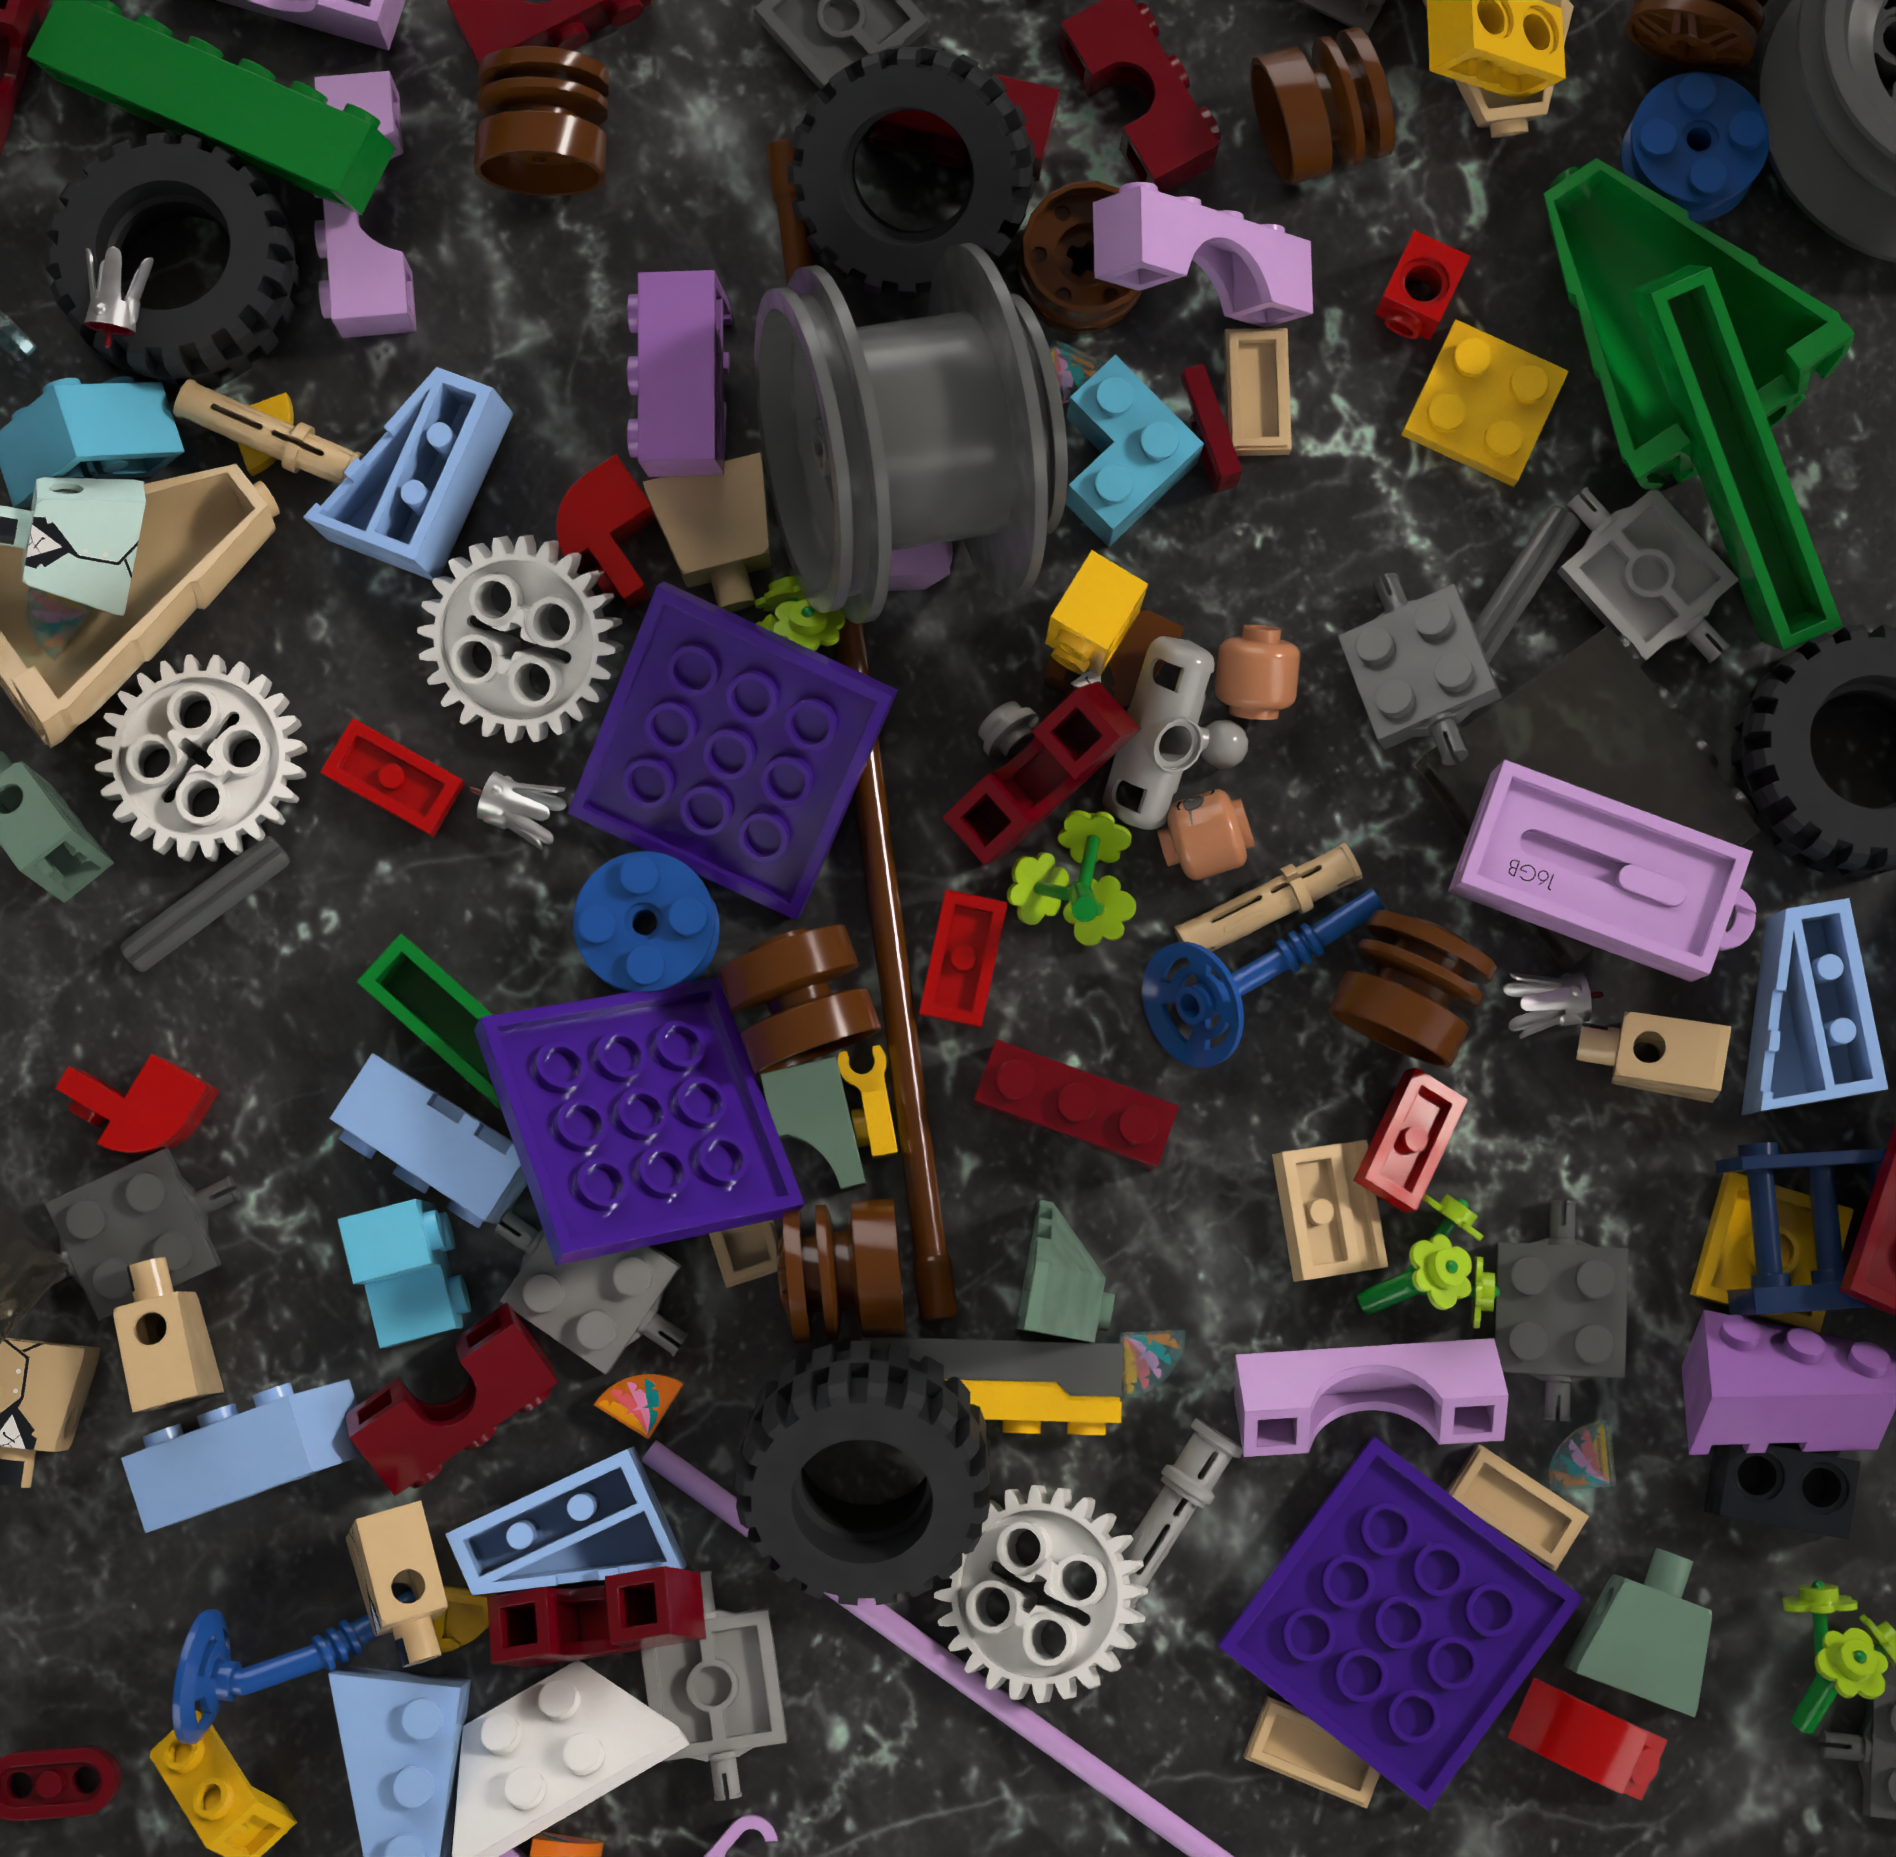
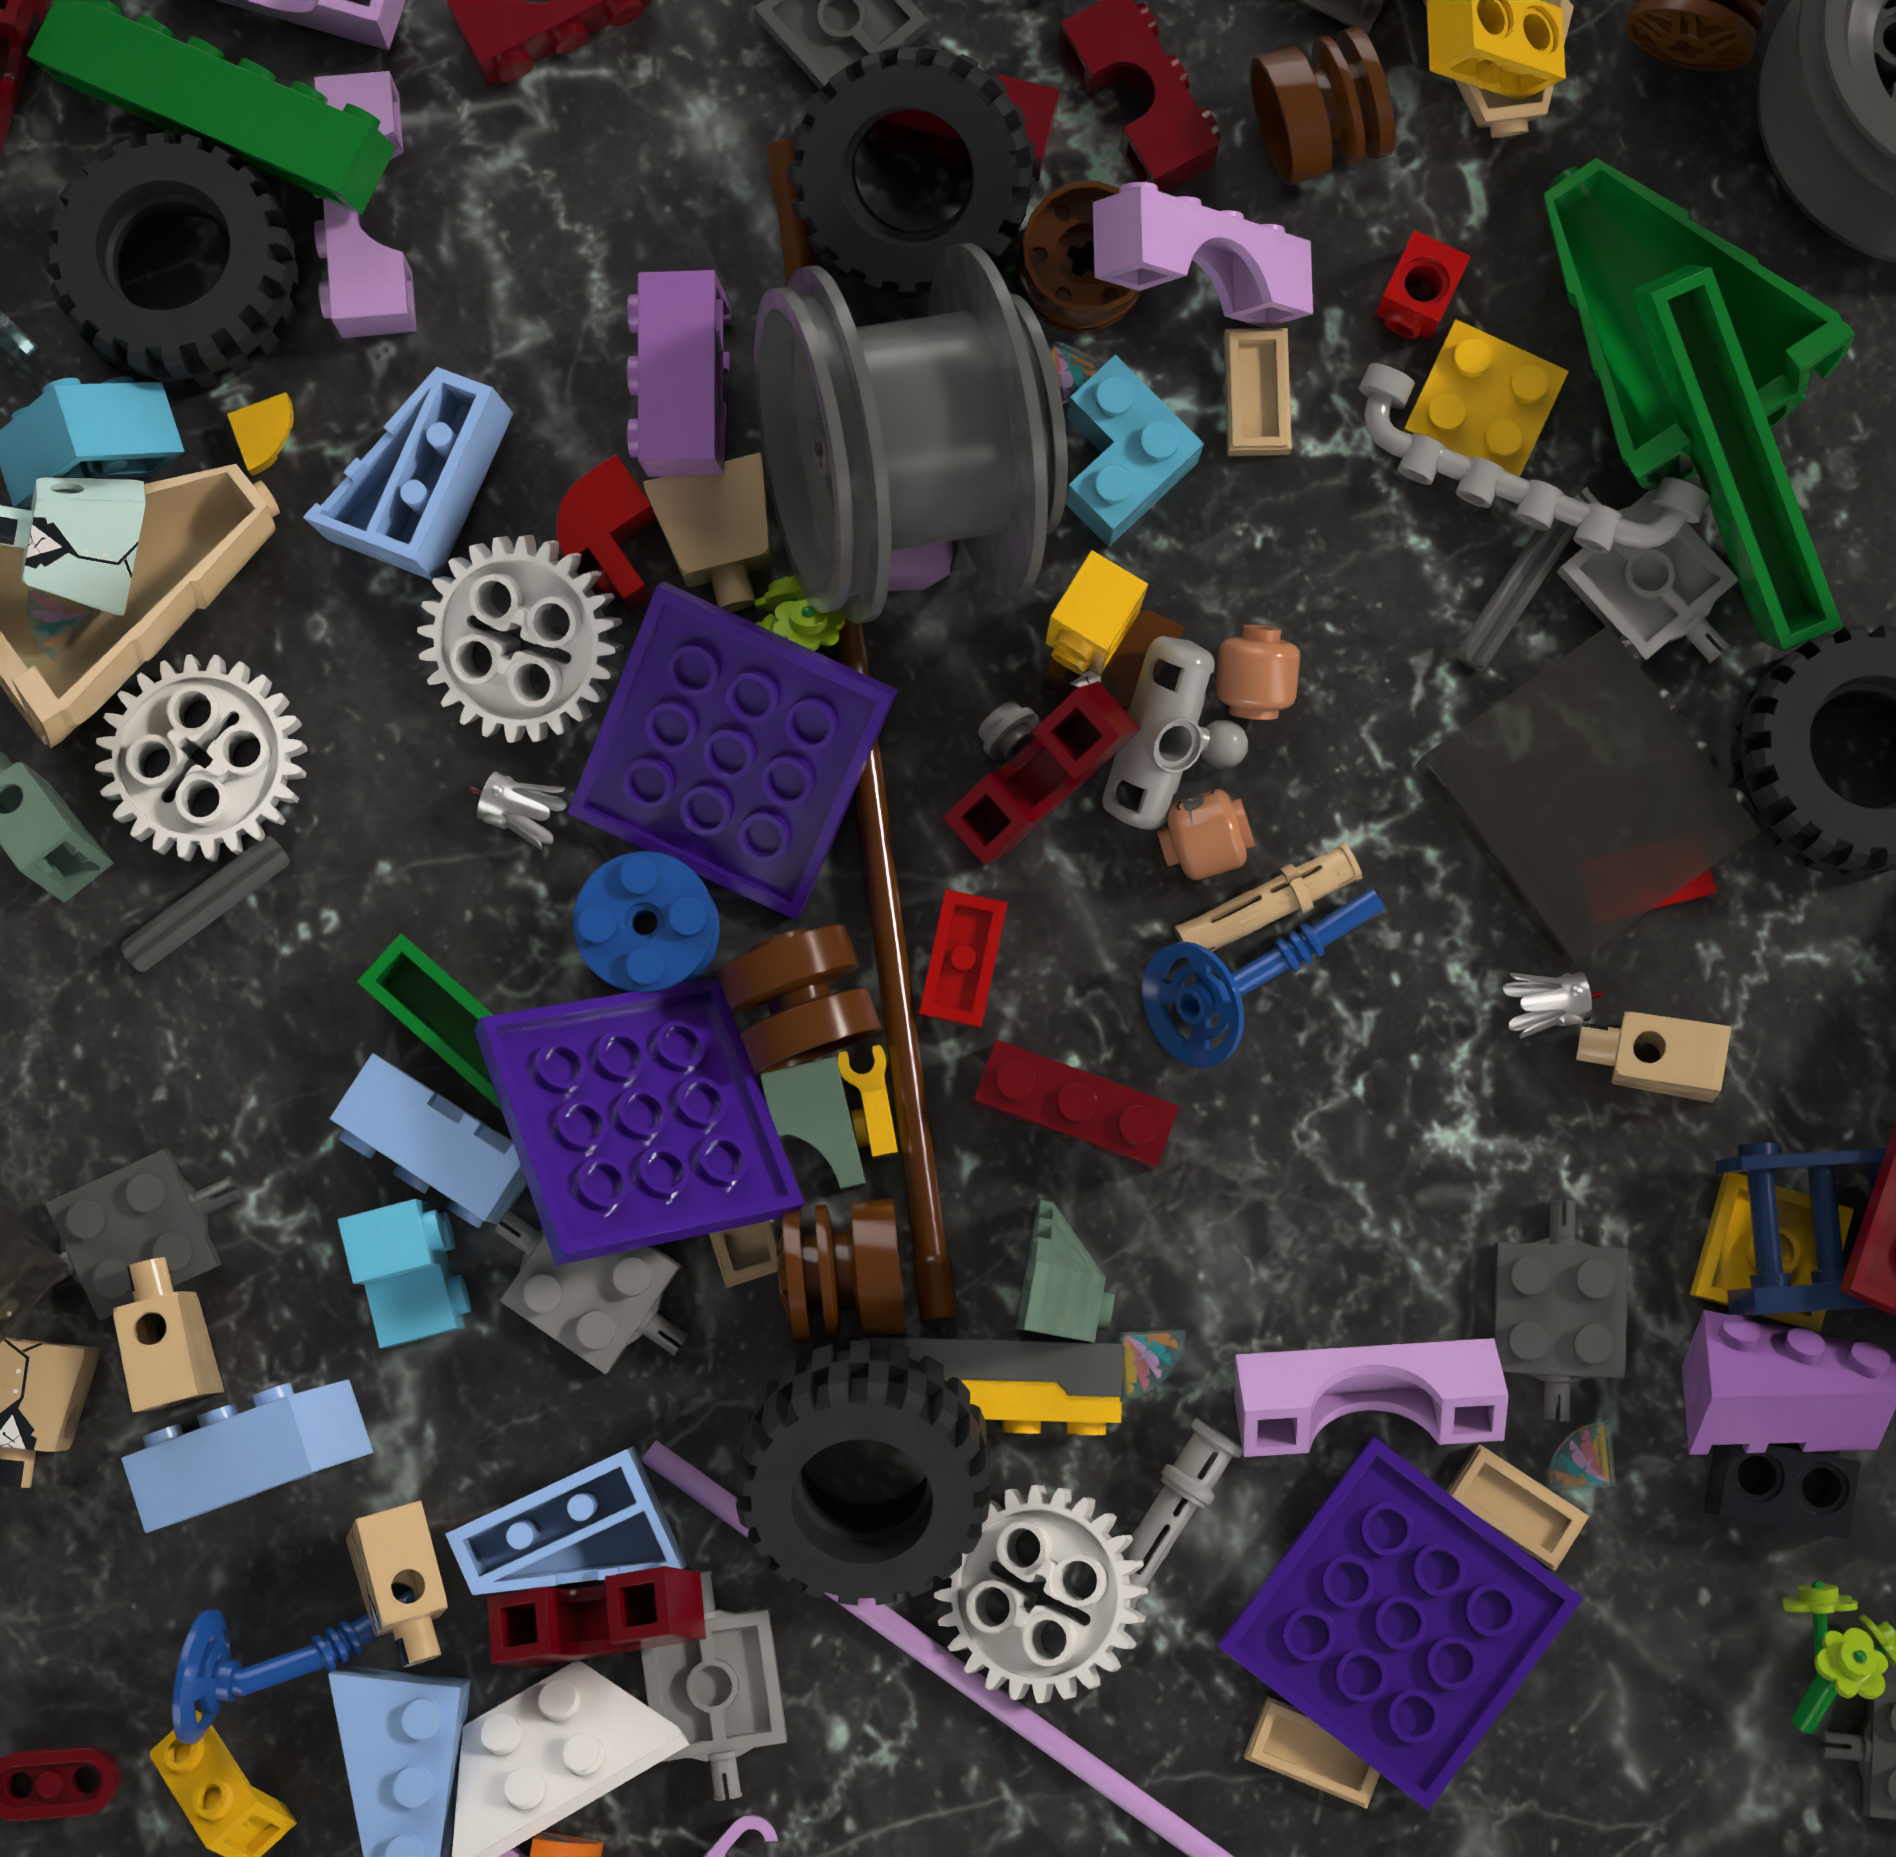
(106, 309): flat silver piece -> none
(155, 1113): red brick -> none
(291, 444): tan pin -> none
(393, 777): red plate -> none
(413, 1438): dark red arch -> none
(463, 1619): yellow tile -> none
(541, 121): reddish brown wheel -> none
(640, 1401): tile -> none
(1094, 906): lime plant -> none
(1209, 426): dark red tile -> none
(1326, 1215): tan plate -> none
(1410, 1140): plate -> none
(1416, 978): reddish brown wheel -> none
(1420, 668): dark grey plate -> none
(1439, 1269): lime plant -> none
(1537, 500): none -> light grey bar
(1587, 1739): red brick -> none
(1604, 873): lavender piece -> none
(1647, 1637): sand green torso -> none
(1697, 143): blue wheel -> none
(1811, 1013): light blue wedge -> none

